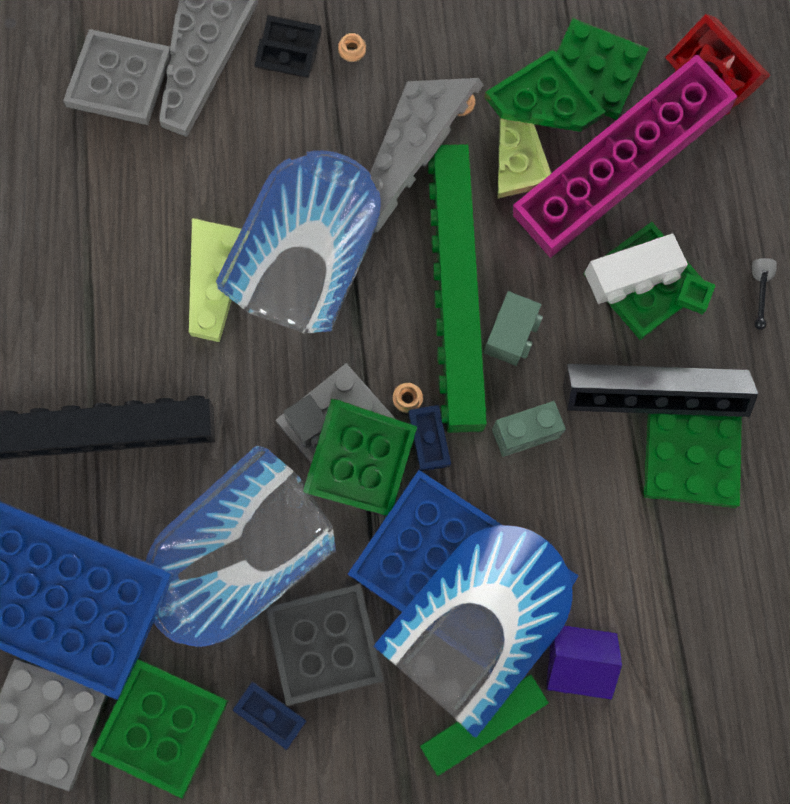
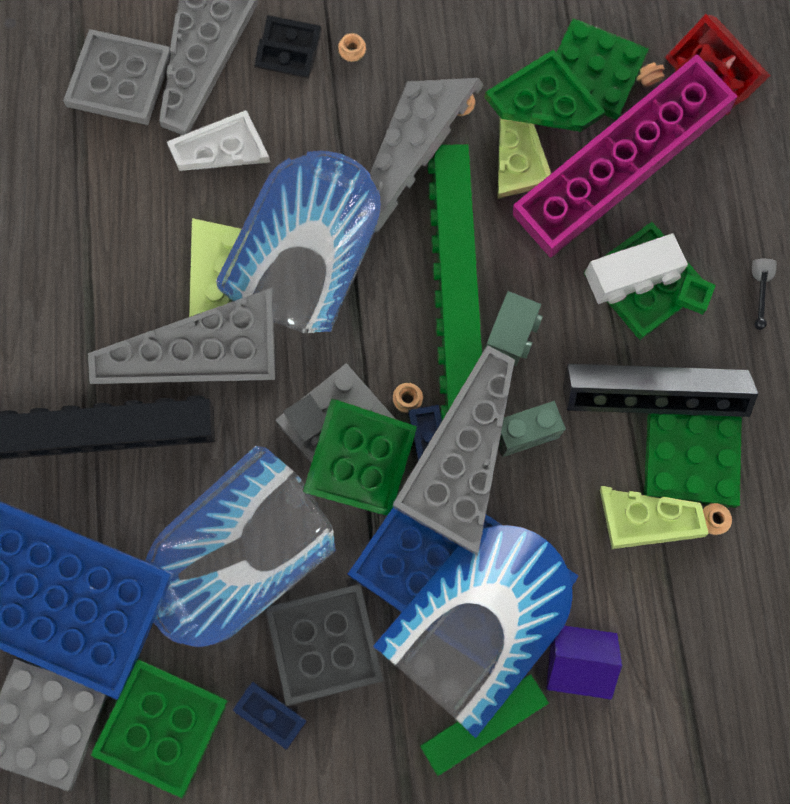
(214, 345): none -> light grey wing
(220, 145): none -> white wing
(457, 468): none -> light grey wing
(647, 520): none -> yellowish green wing
(651, 74): none -> light nougat plate
(723, 512): none -> light nougat plate

